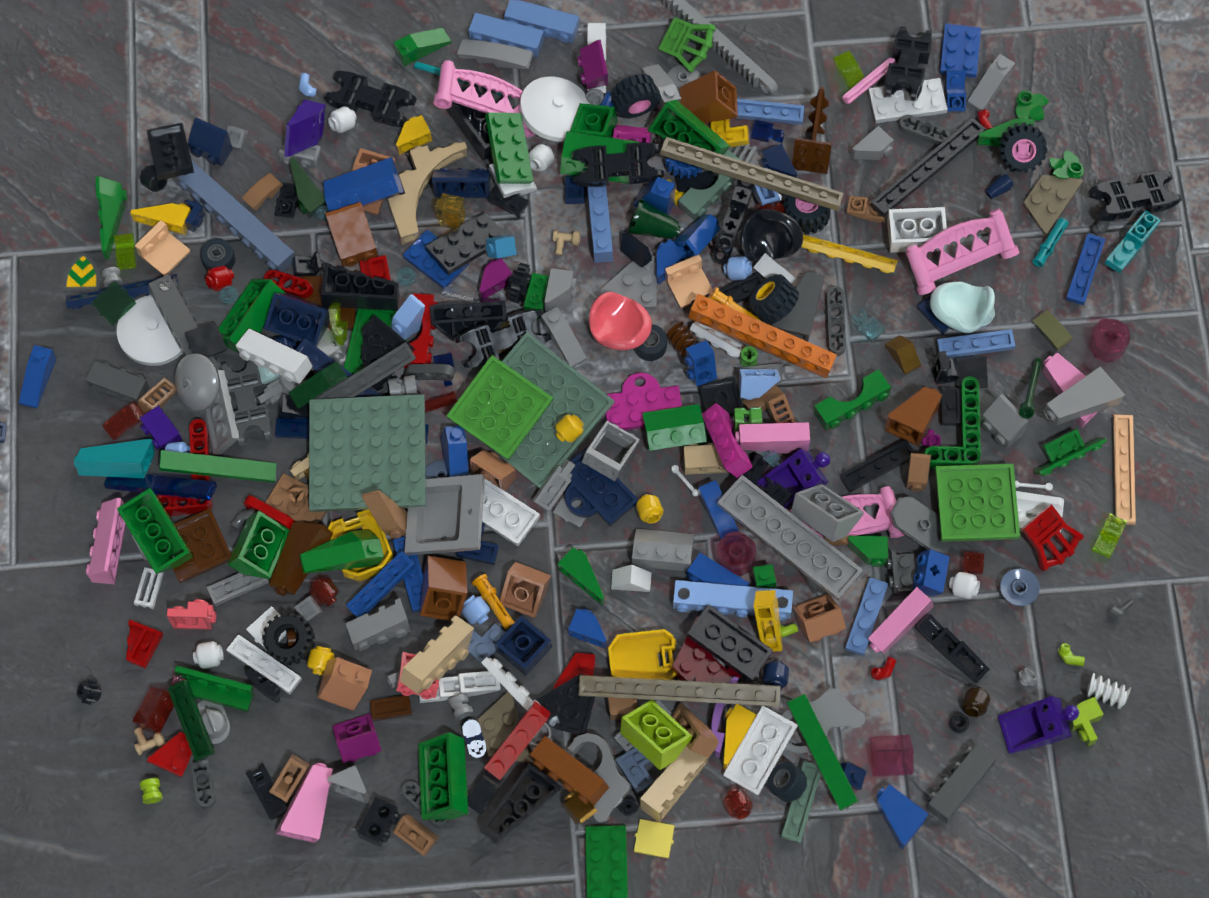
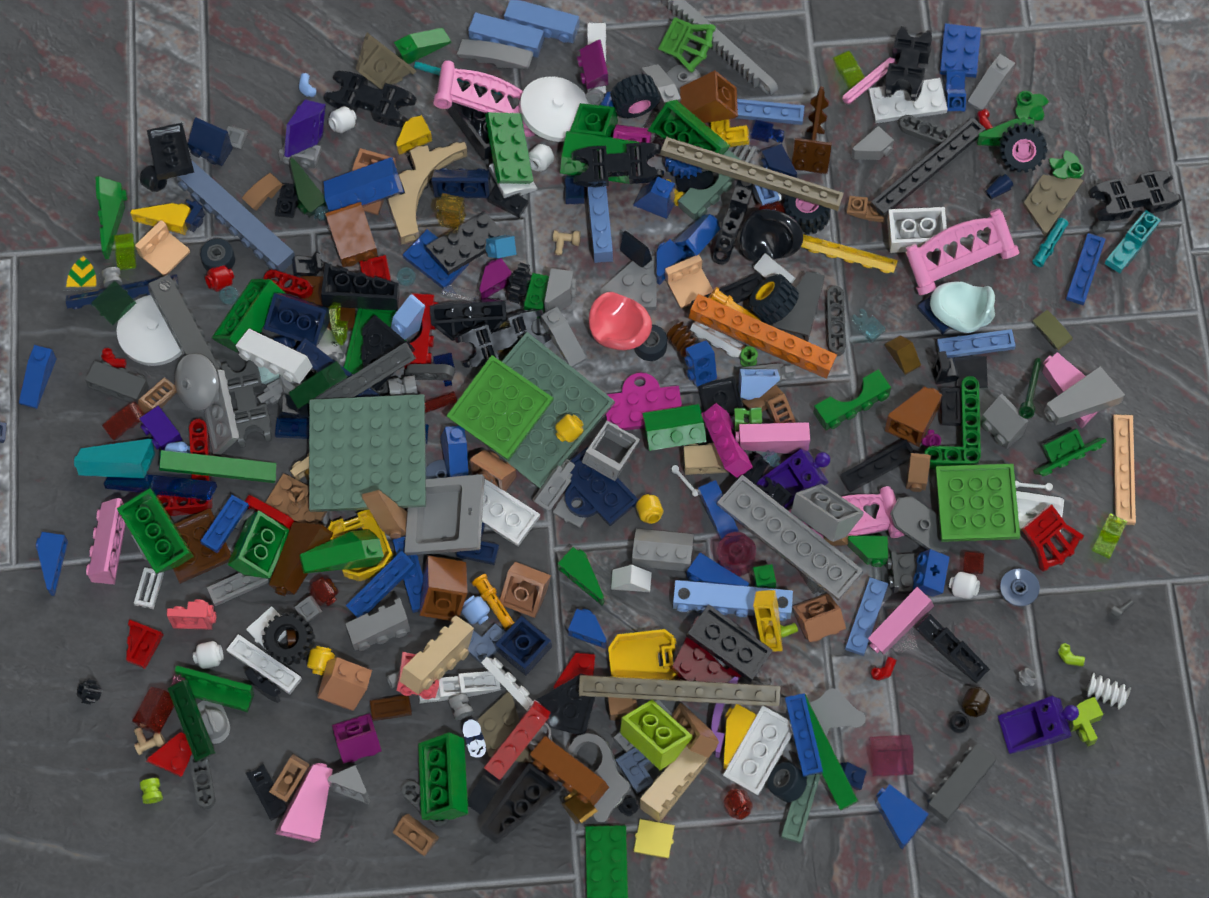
(51, 553): none -> blue slope
(108, 356): none -> red arm
(206, 340): black piece -> none
(224, 523): none -> blue plate
(373, 820): black brick -> none
(381, 64): none -> dark tan wing
(652, 222): dark green cone -> none
(738, 268): light blue head -> none
(776, 674): dark blue head -> none
(803, 735): none -> blue plate
(1109, 340): clear pink brick -> none

